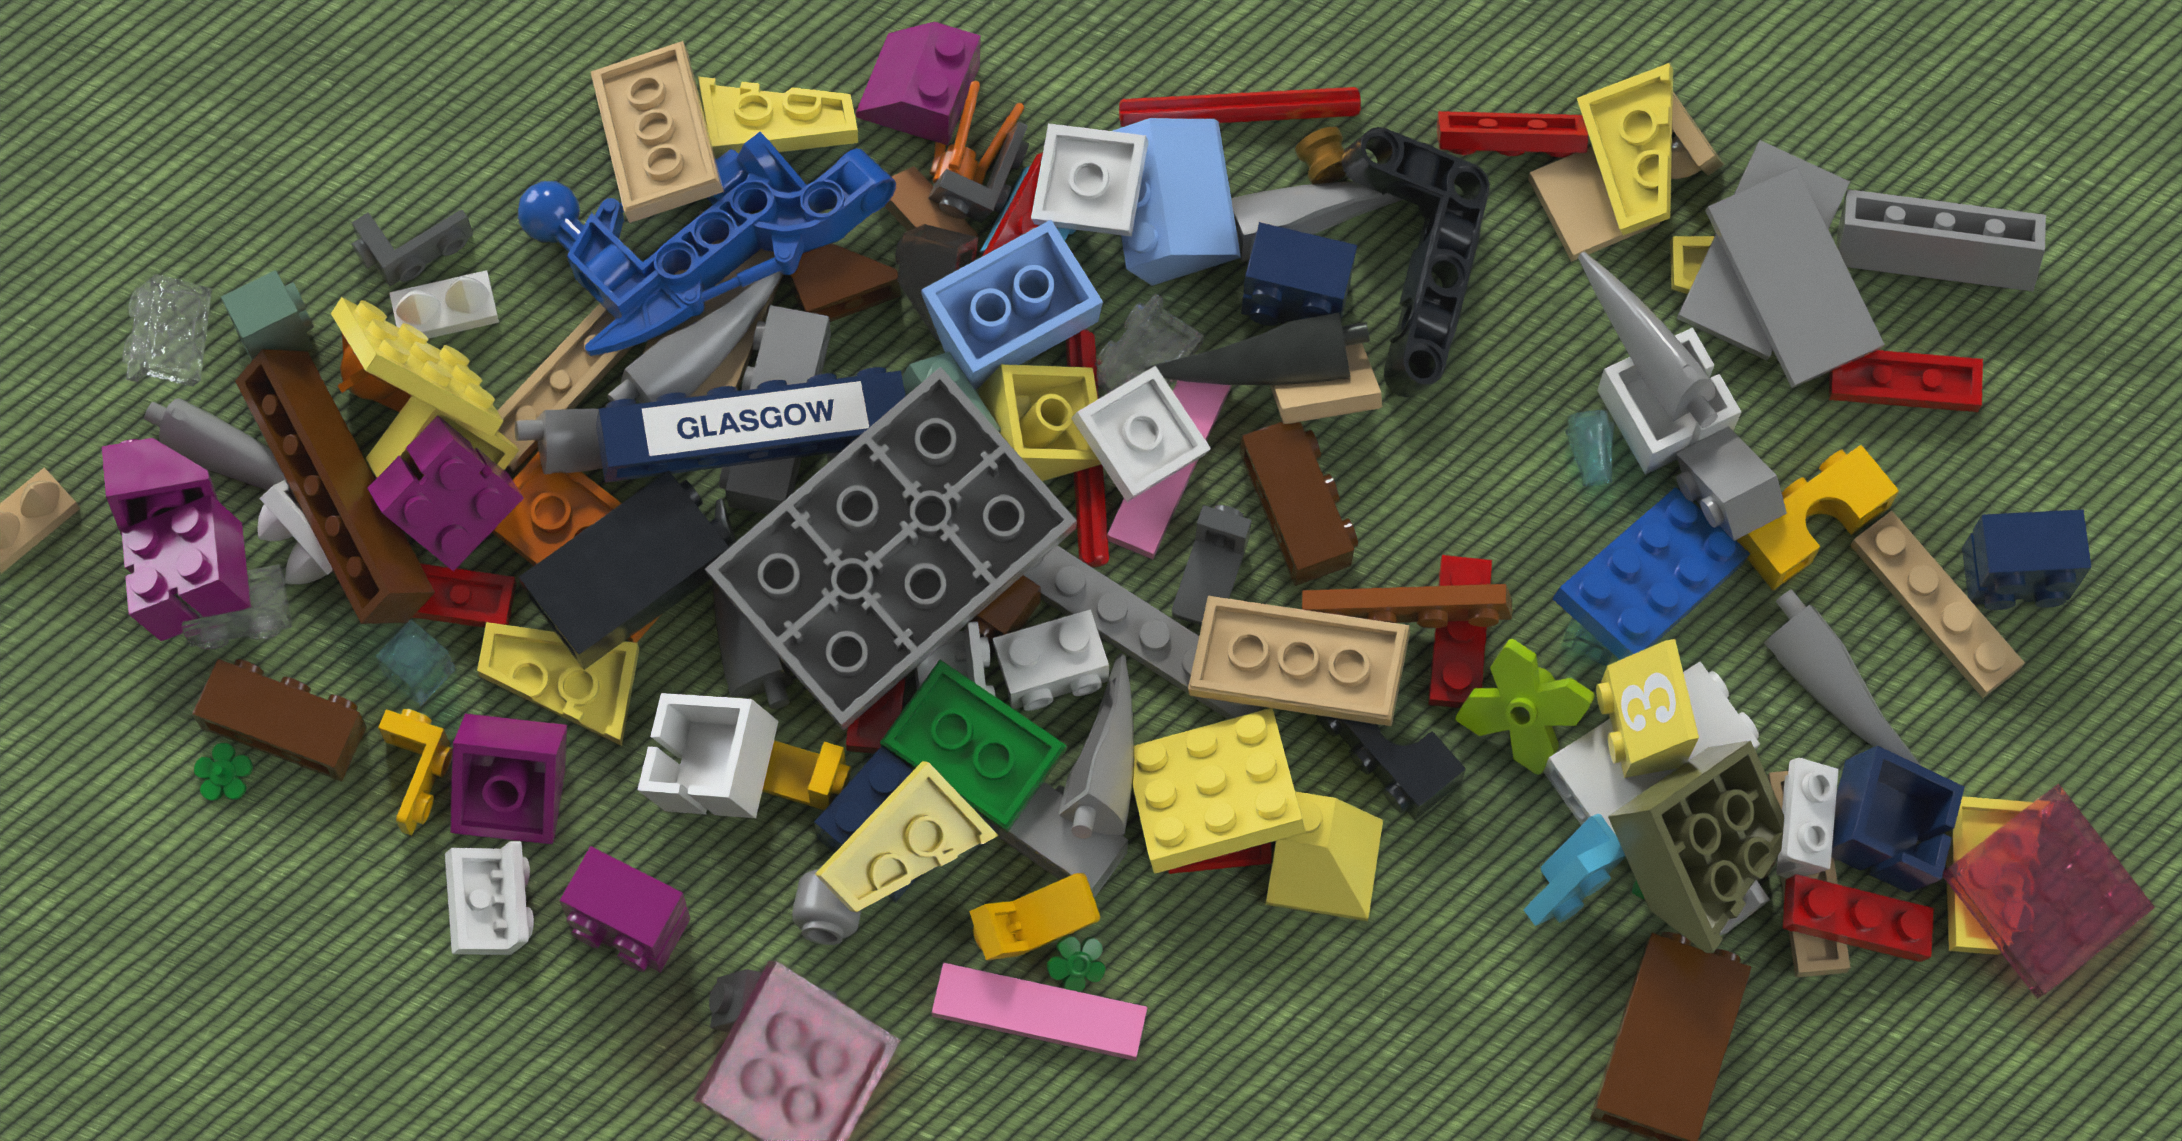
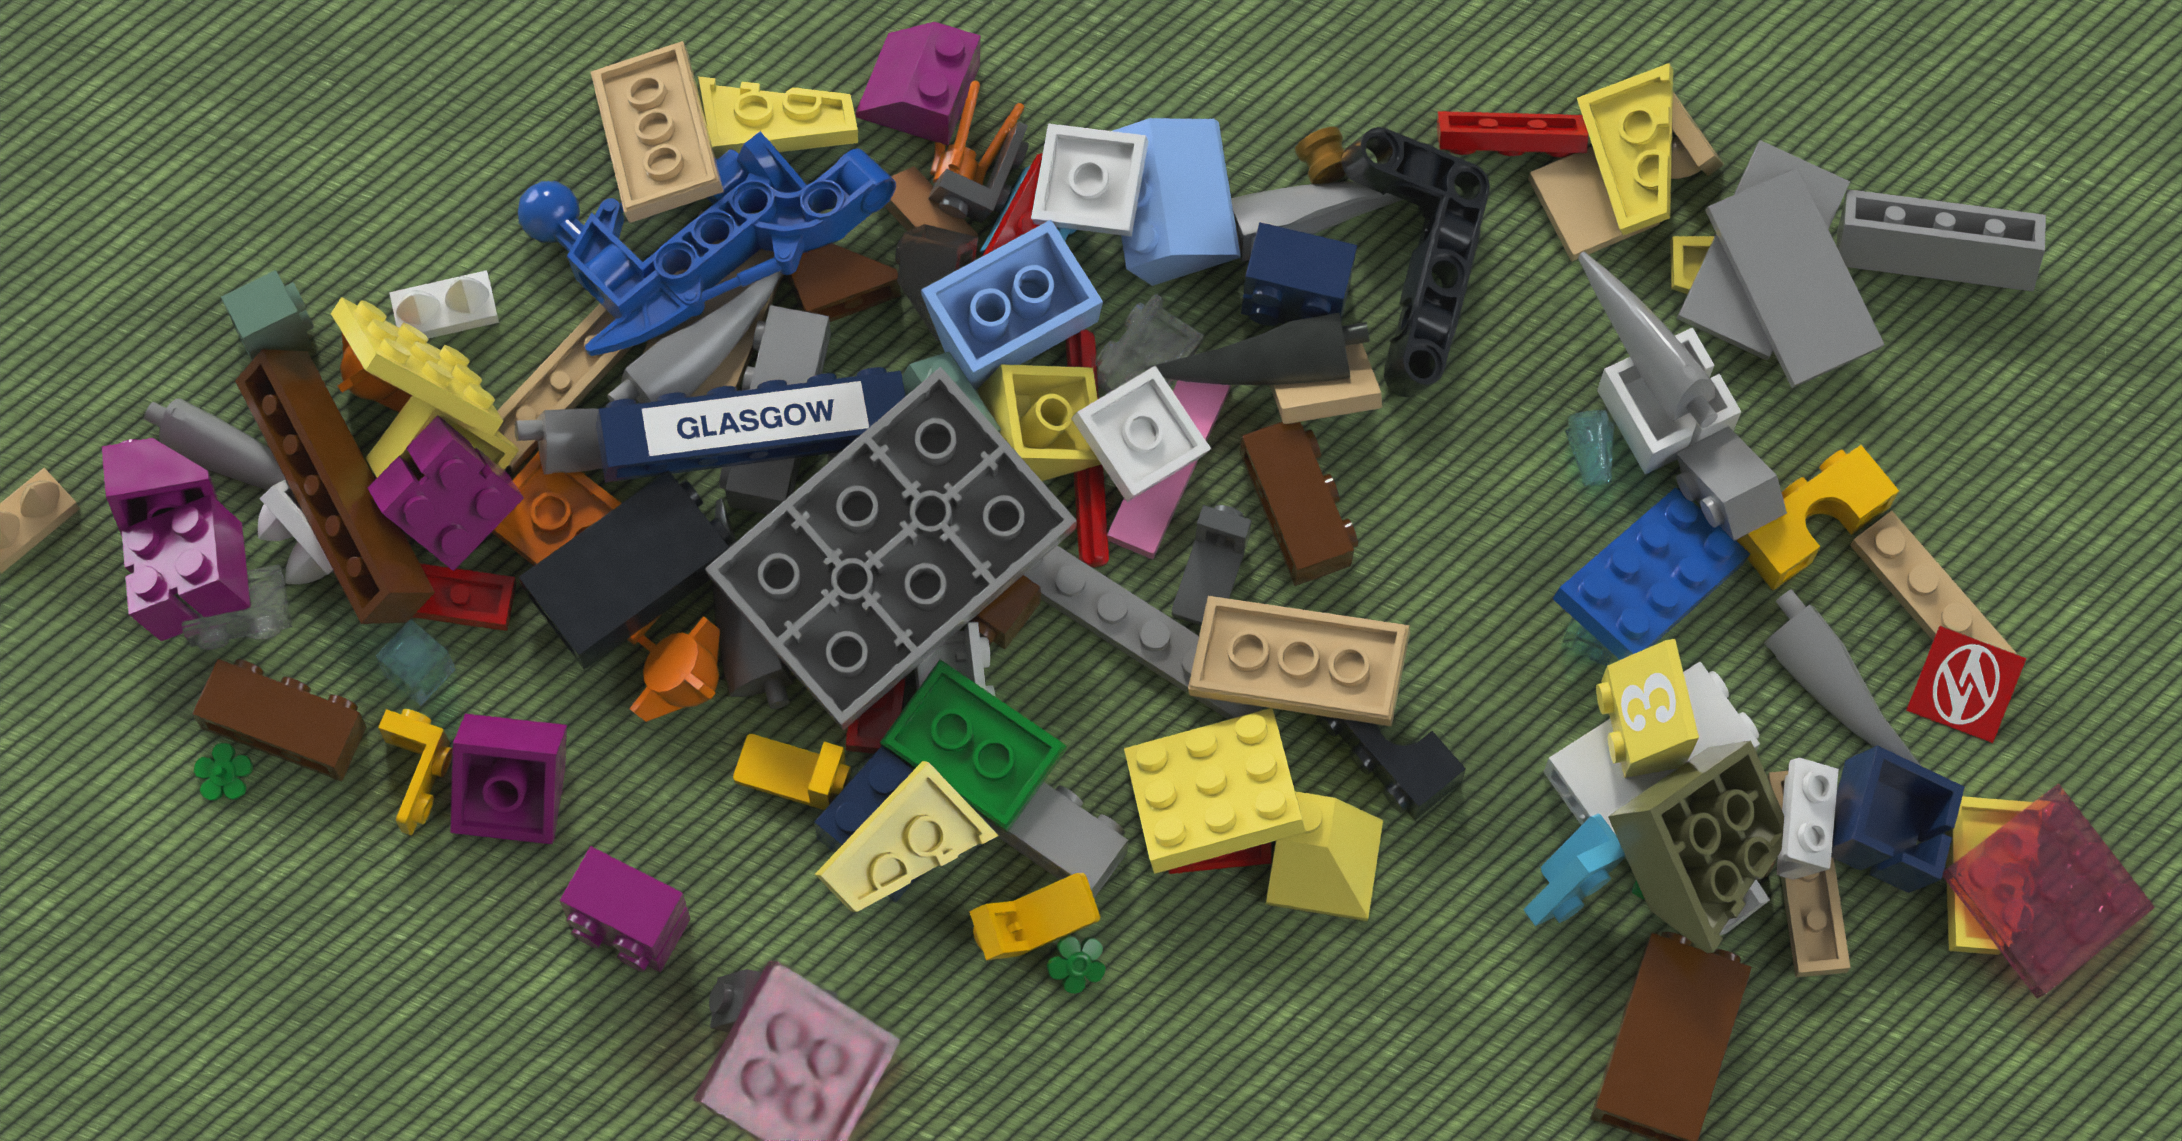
(167, 330): clear bracket -> none
(411, 258): dark grey bracket -> none
(488, 899): white bracket -> none
(546, 673): light yellow wing -> none
(679, 671): none -> orange piece
(722, 752): white piece -> none
(821, 913): light grey head -> none
(1039, 1011): bright pink tile -> none
(1052, 661): white bracket -> none
(1101, 778): light grey piece -> none
(1245, 106): red axle -> none
(1425, 605): dark orange plate -> none
(1458, 646): red plate -> none
(1525, 704): lime plant -> none
(1858, 918): red plate -> none
(1910, 381): red plate -> none
(1966, 684): none -> red sticker
(2026, 558): dark blue piece -> none

